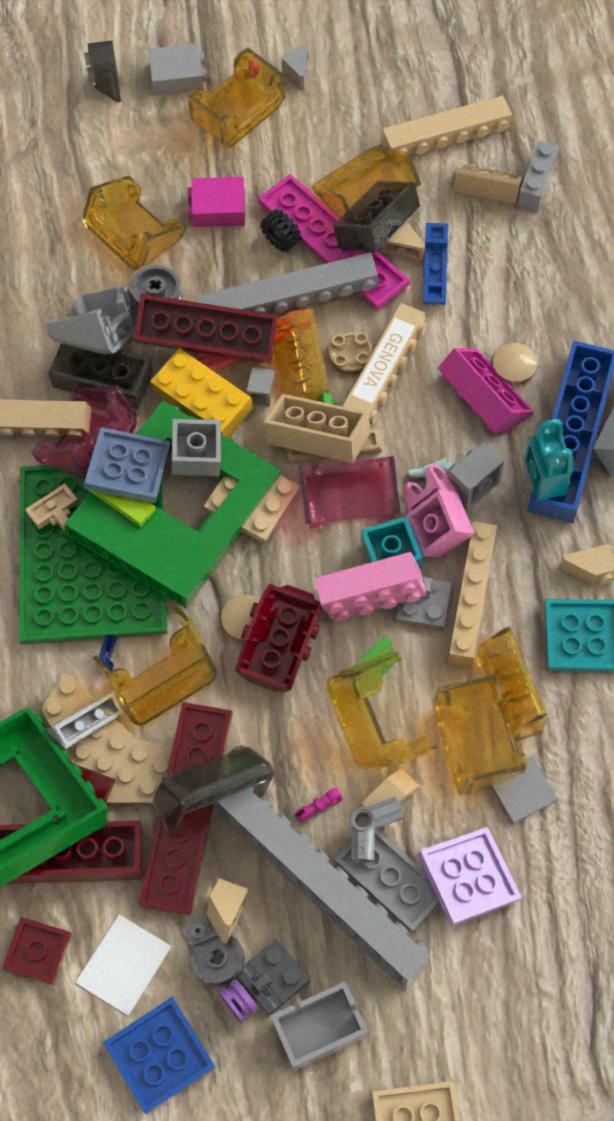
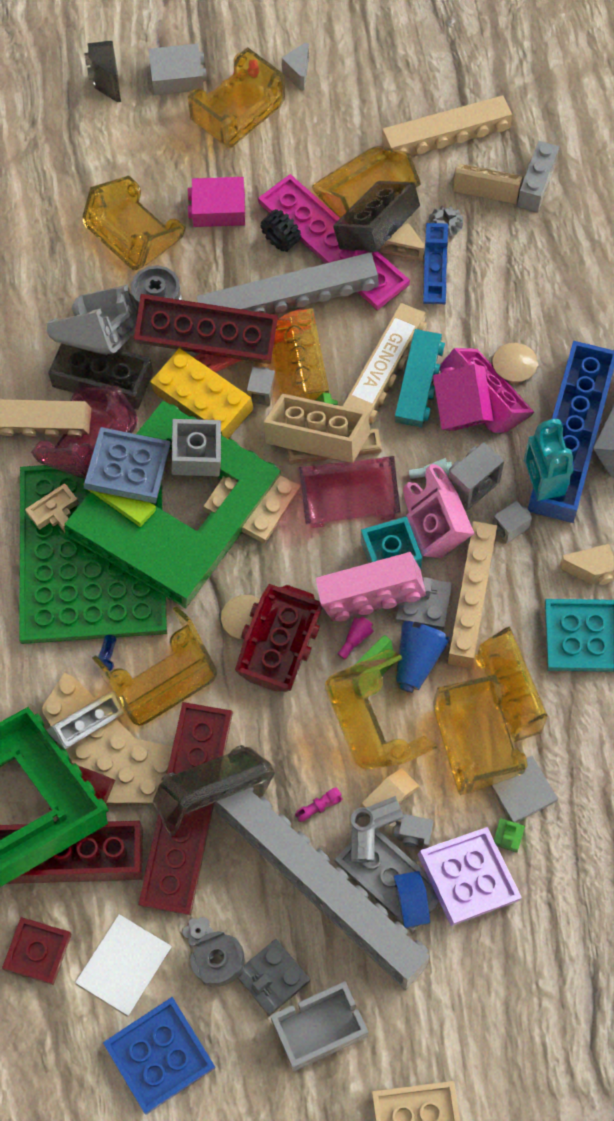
(225, 907): tan slope -> none
(241, 998): medium lavender wheel -> none
(350, 351): tan dish -> none
(358, 632): none -> dark pink cone
(412, 899): none -> blue slope
(414, 831): none -> light grey brick
(418, 378): none -> teal brick
(419, 653): none -> blue cone
(452, 215): none -> light grey gear
(463, 397): none -> dark pink brick
(508, 835): none -> bright green tile
(512, 521): none -> light grey brick

